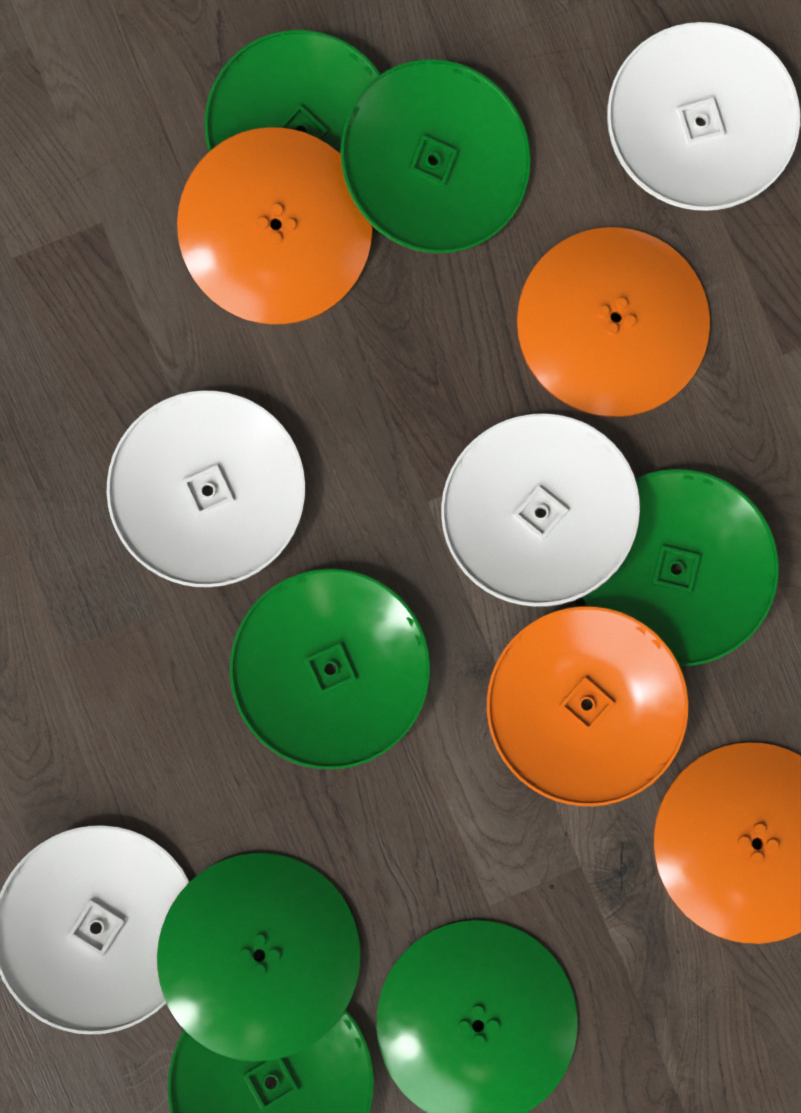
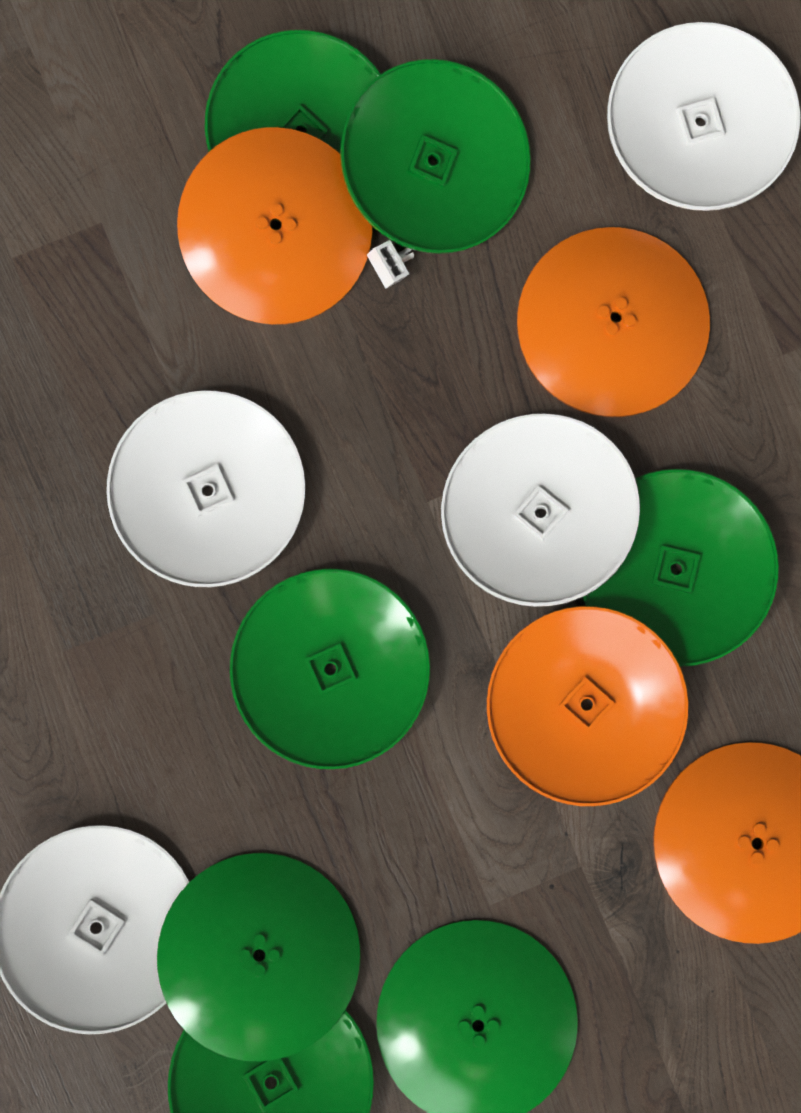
(389, 263): none -> white brick

